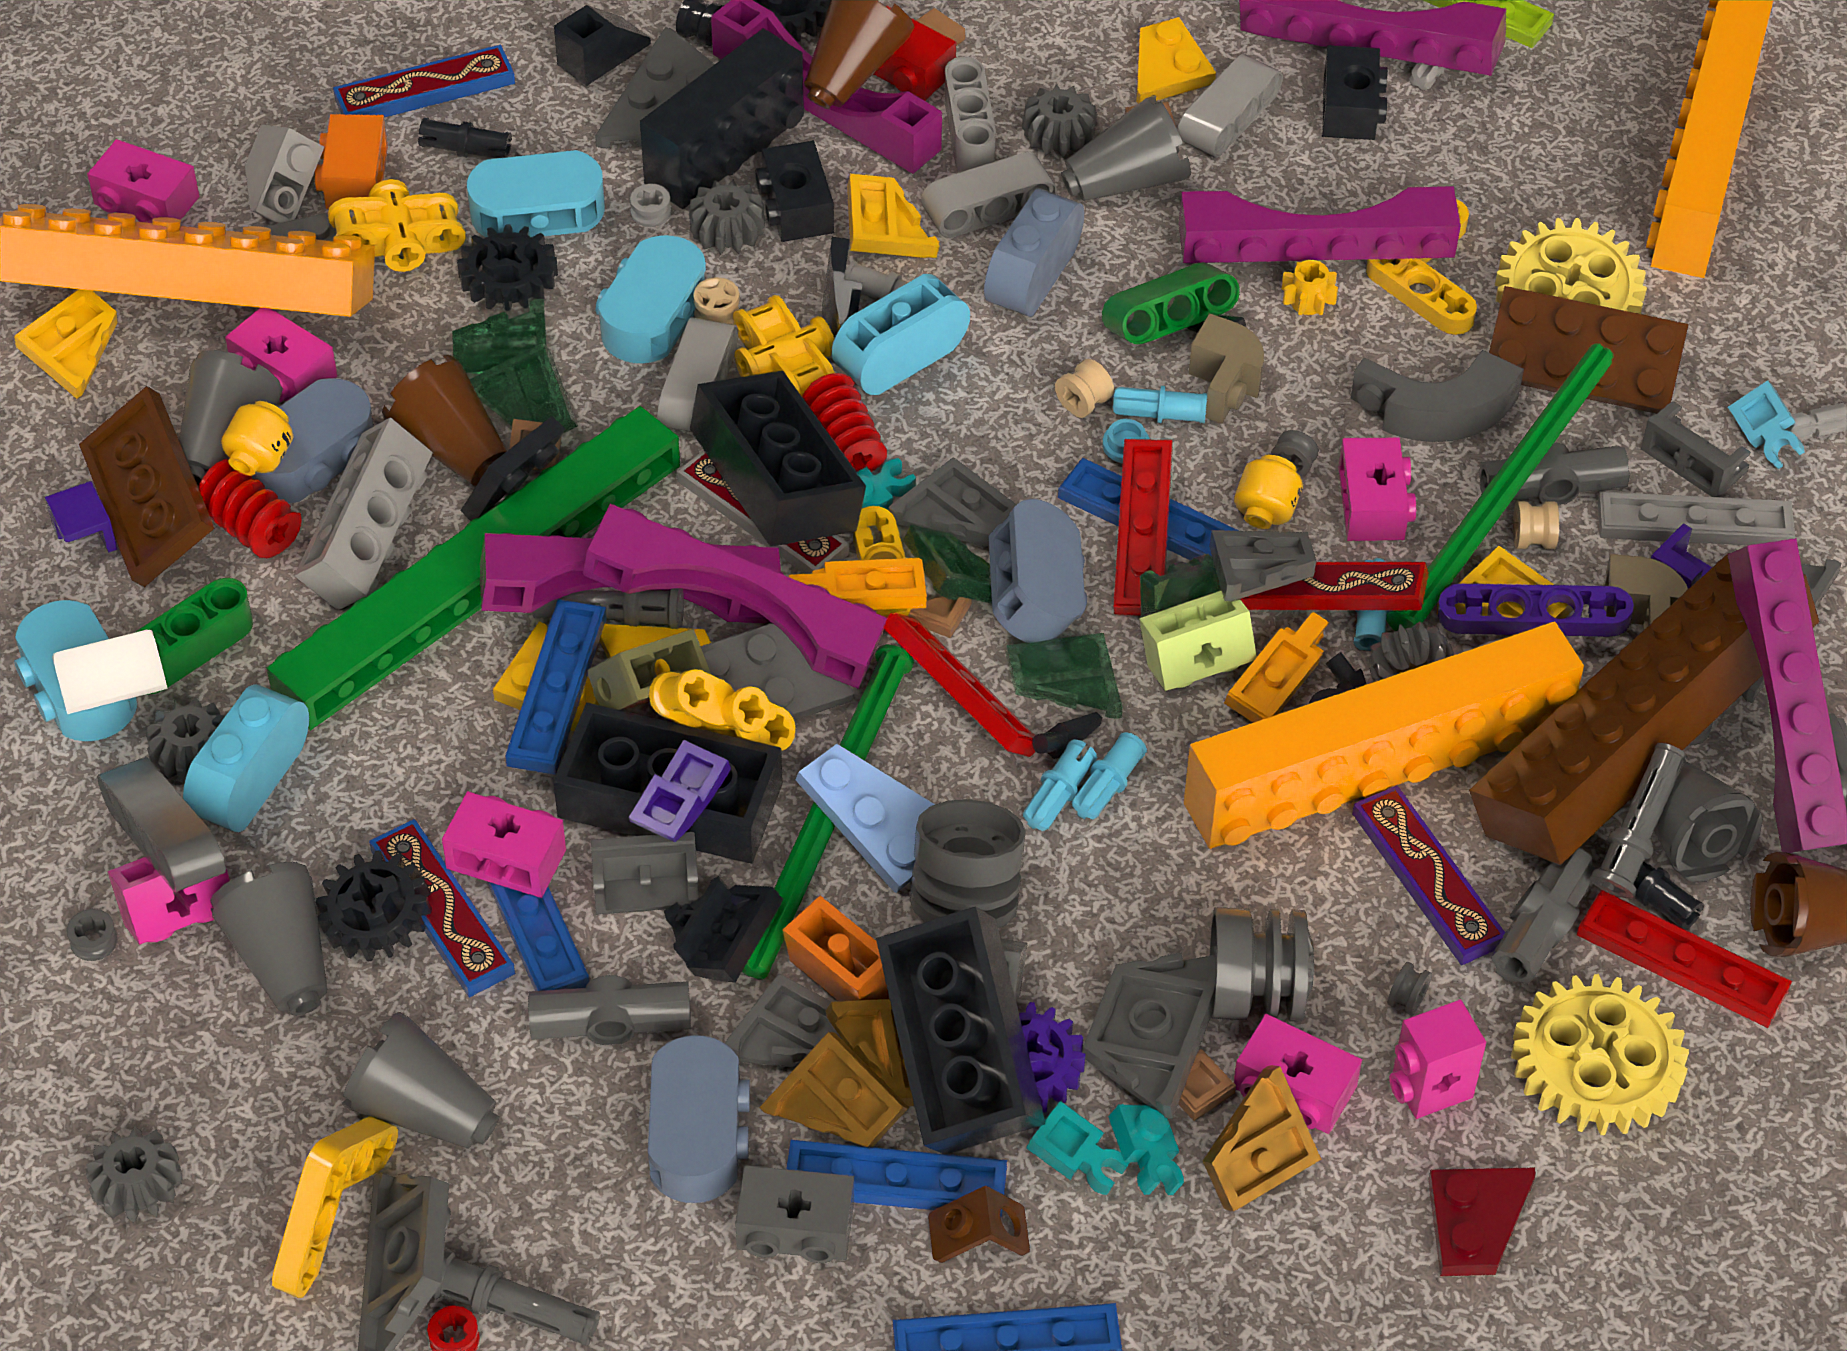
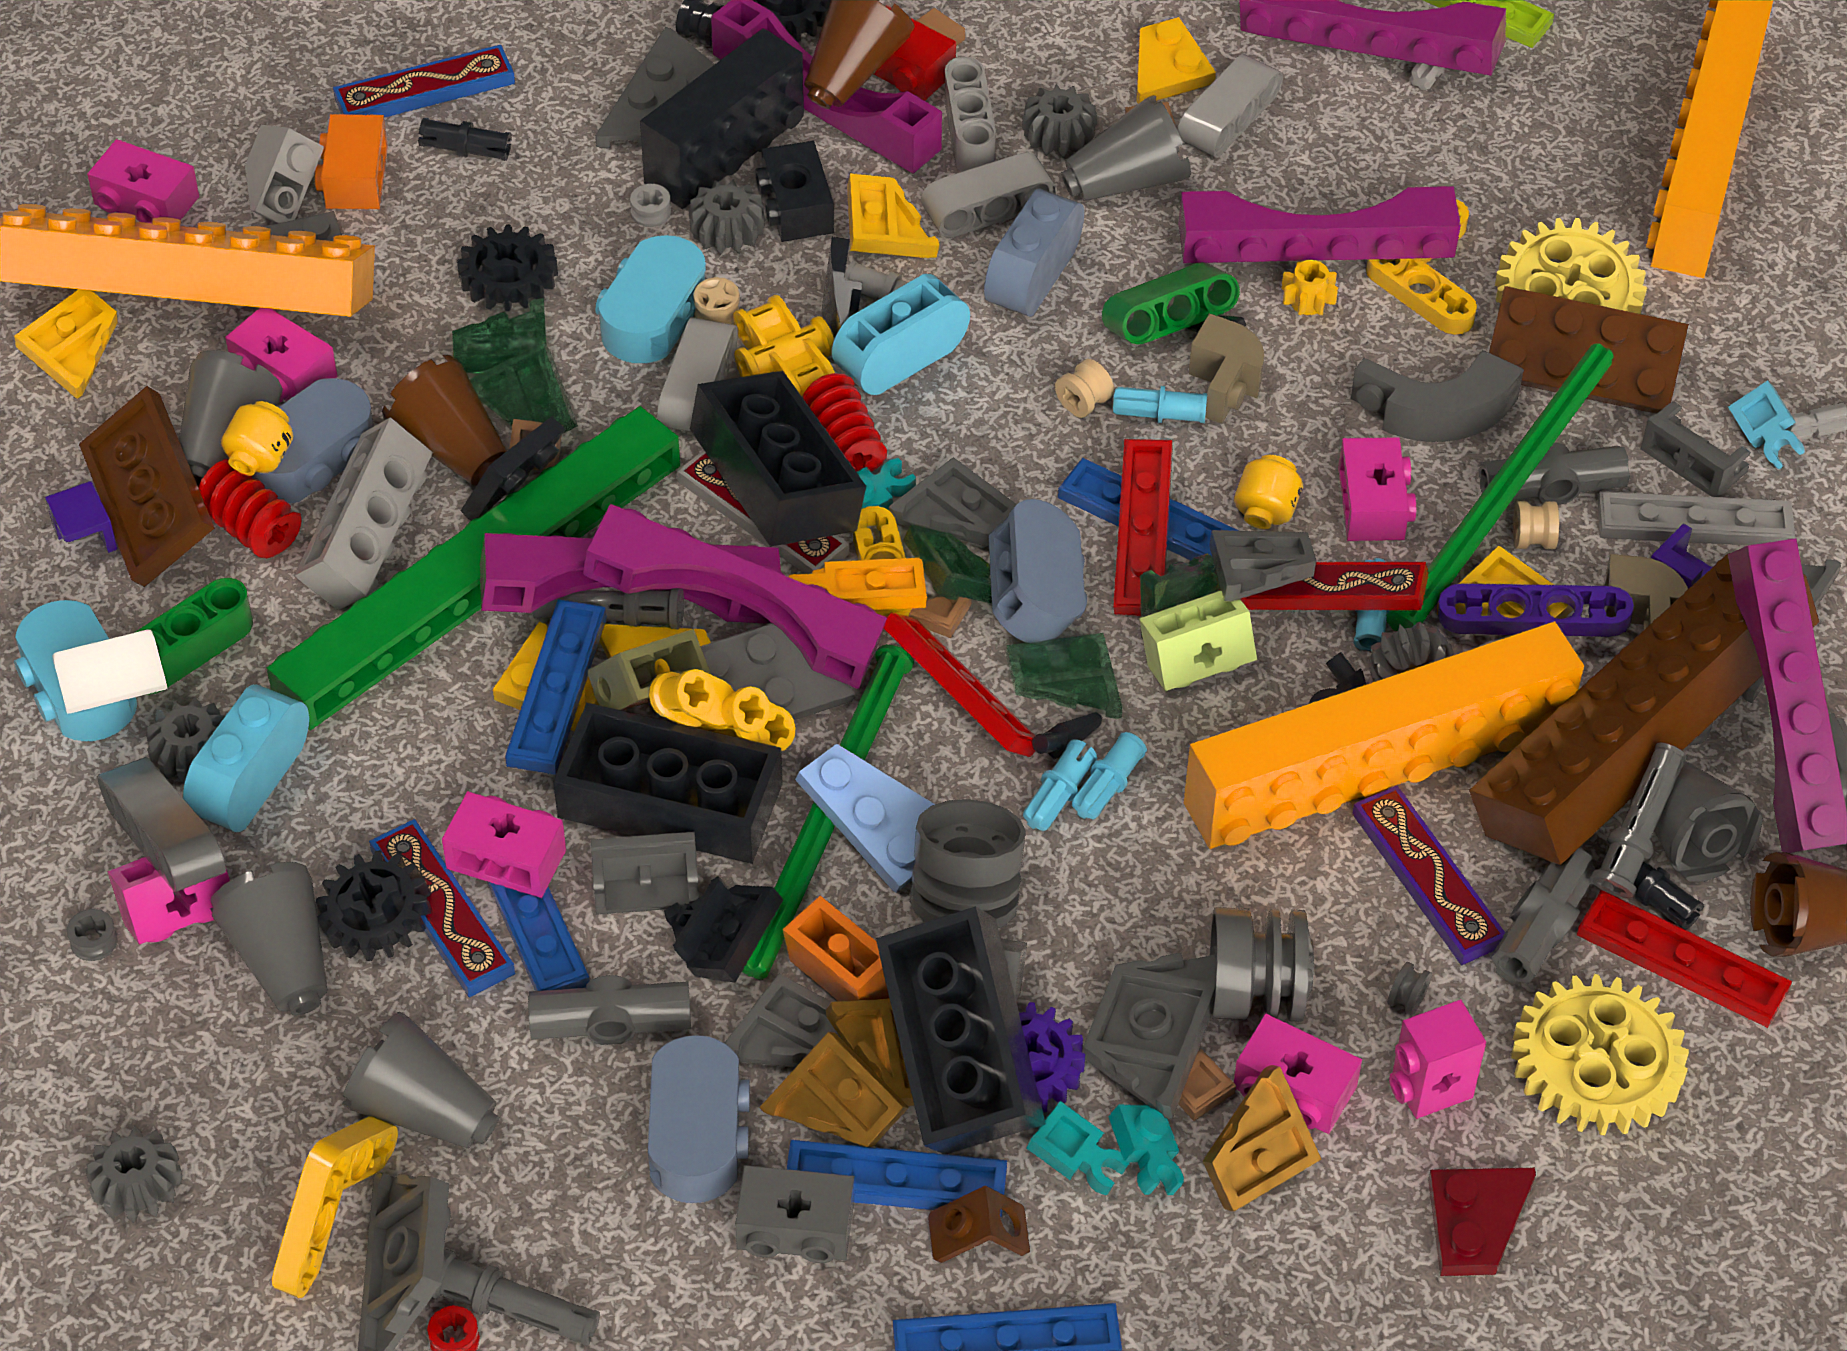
(400, 224): yellow axle -> none
(539, 191): medium azure brick -> none
(595, 43): black slope -> none
(682, 792): slope -> none
(1118, 431): medium azure plate -> none
(1278, 671): light orange hinge -> none
(1298, 449): dark grey bush -> none
(1352, 92): black brick -> none

